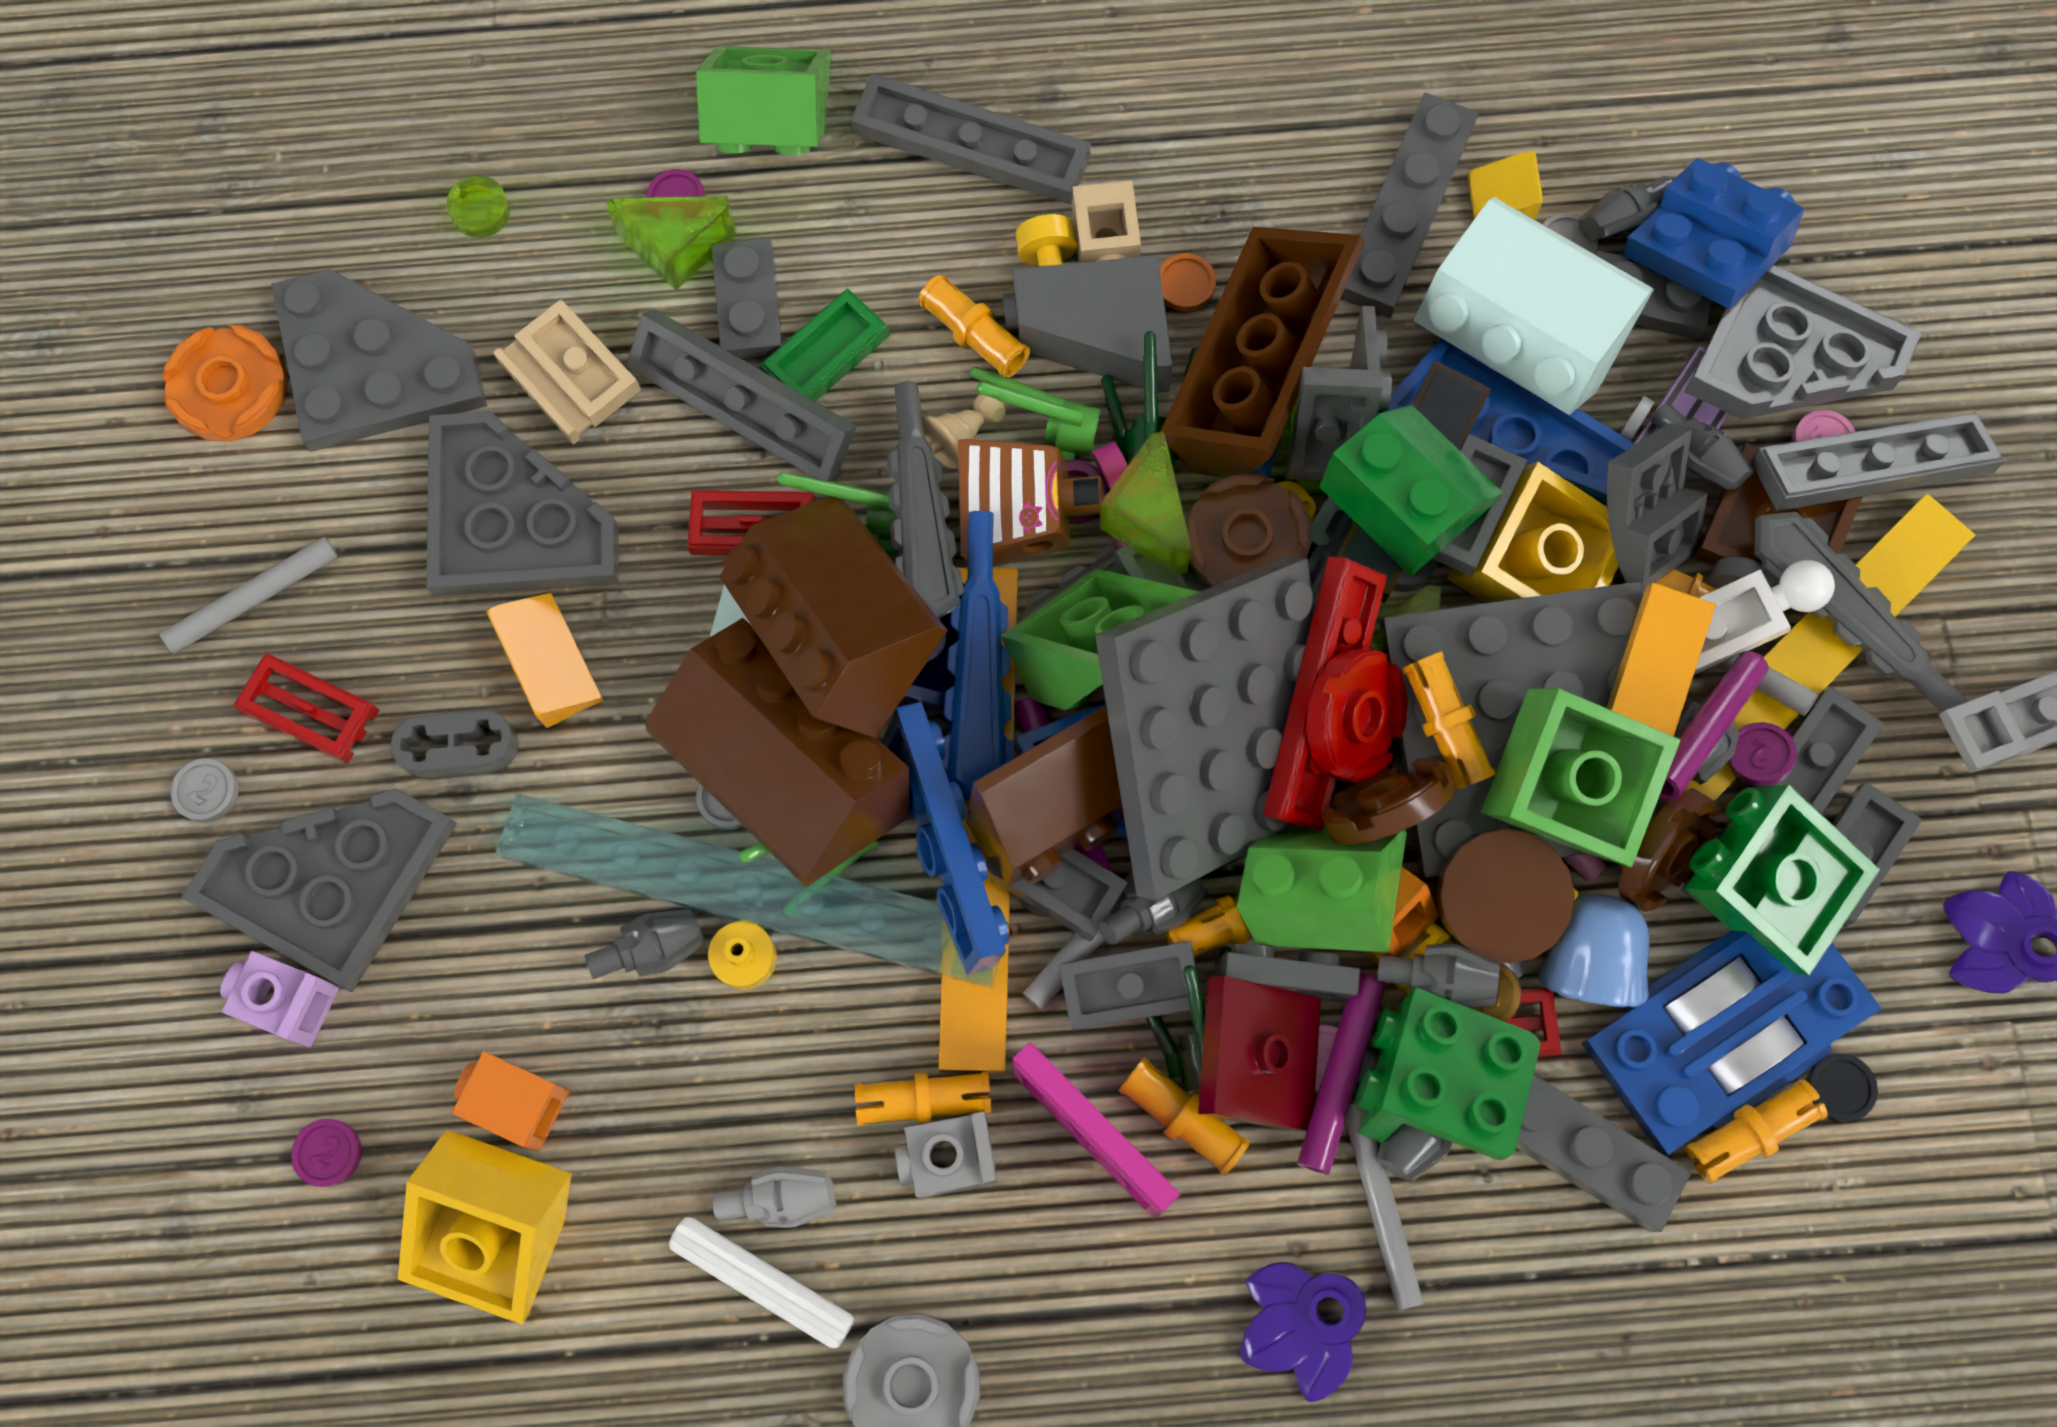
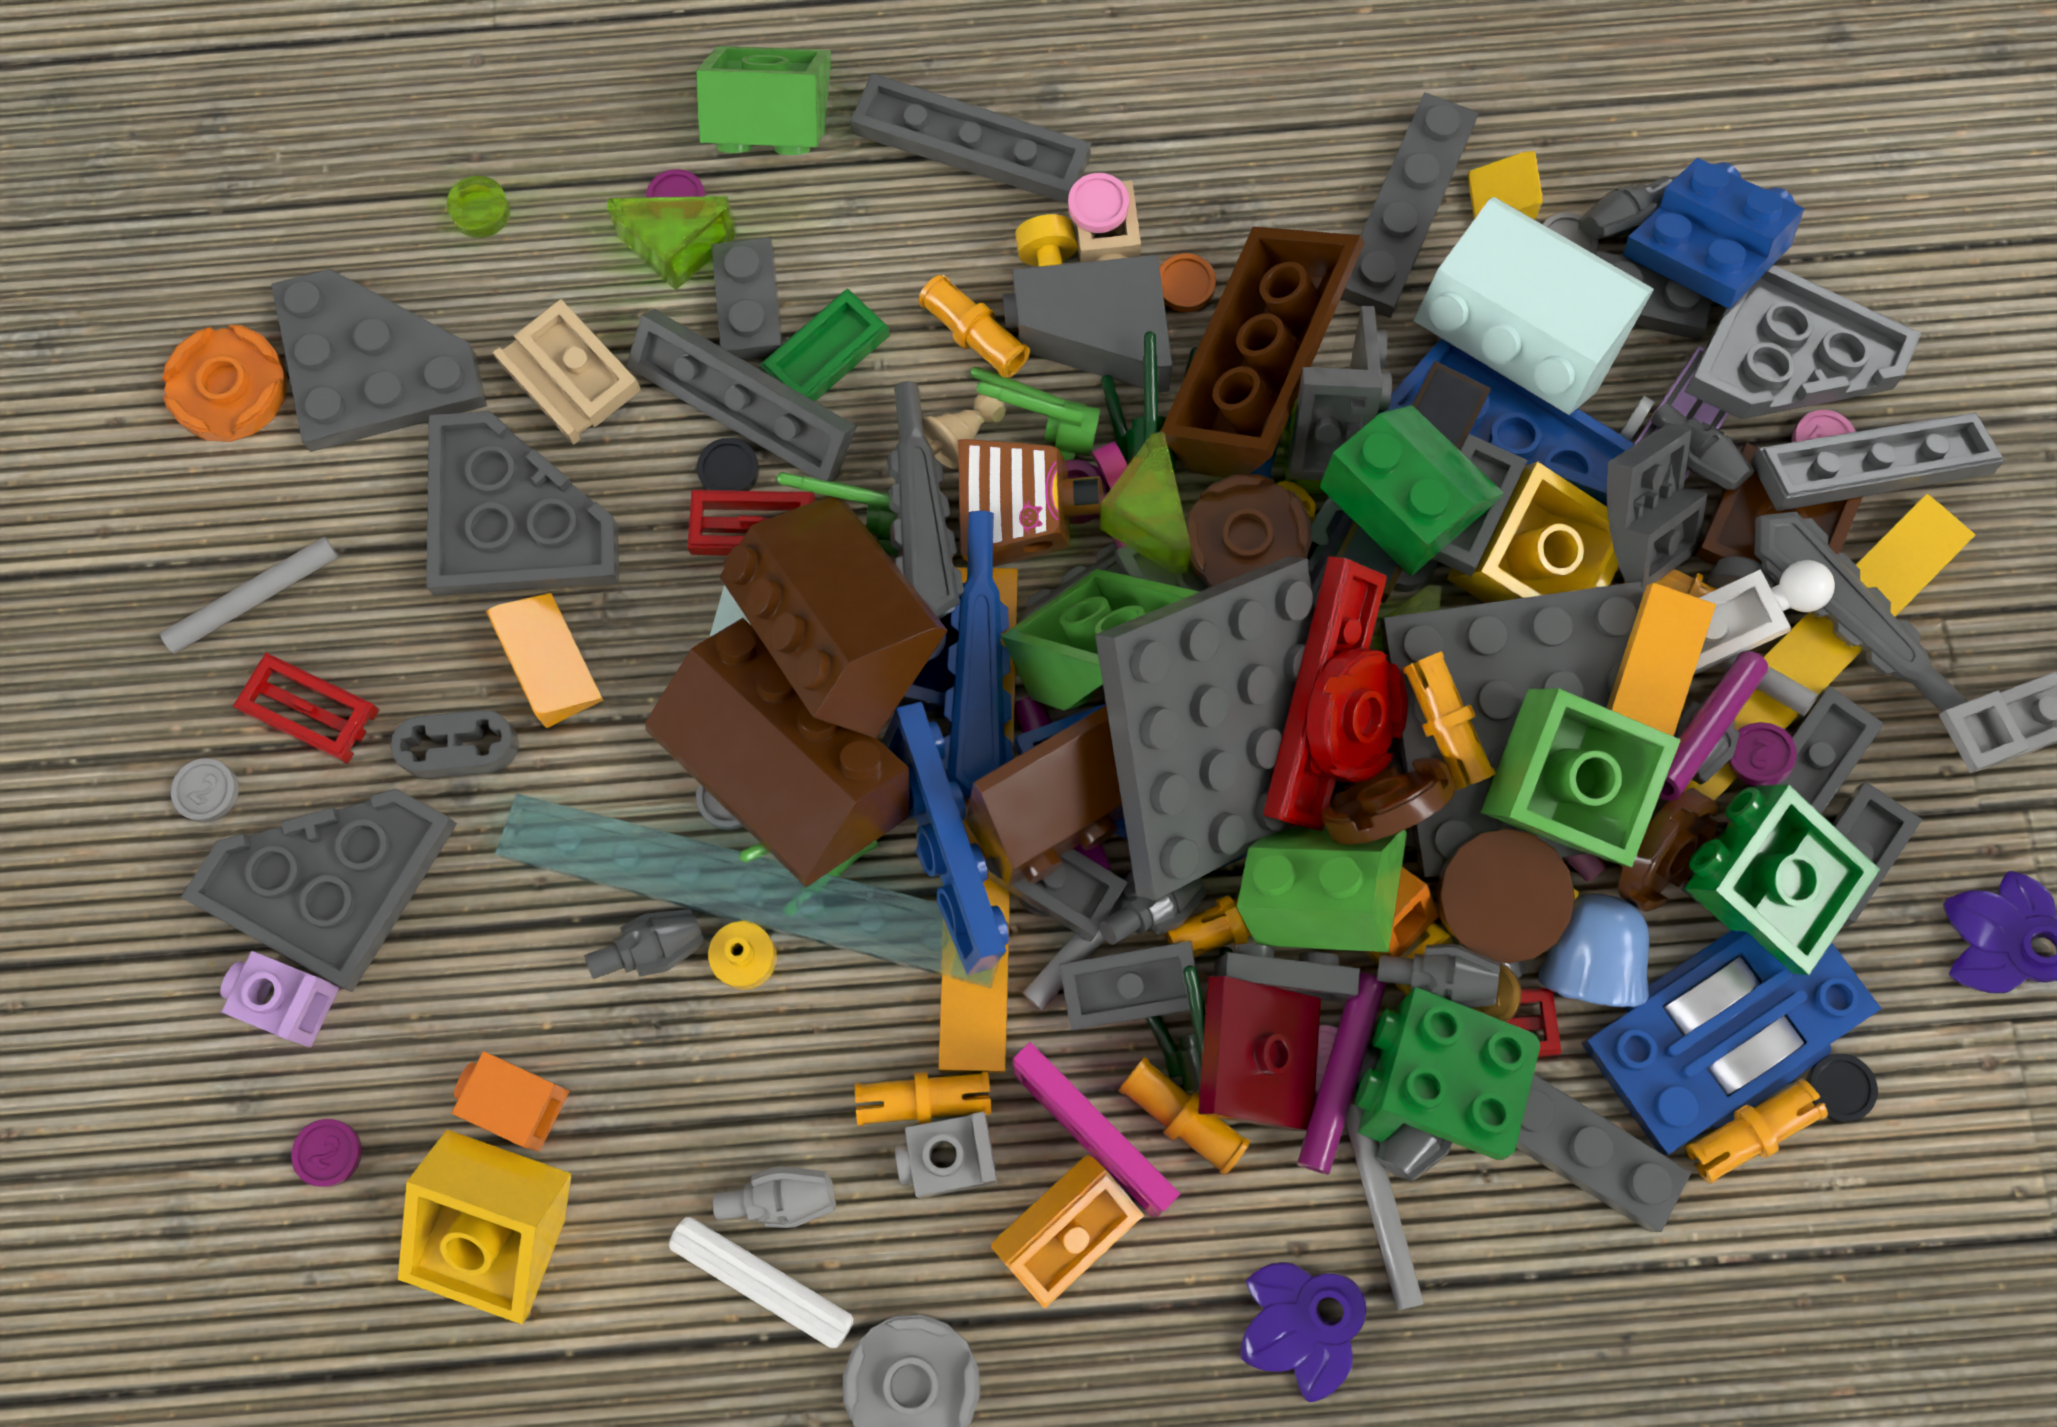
(728, 466): none -> black piece
(1066, 1230): none -> light orange slope
(1098, 202): none -> bright pink piece

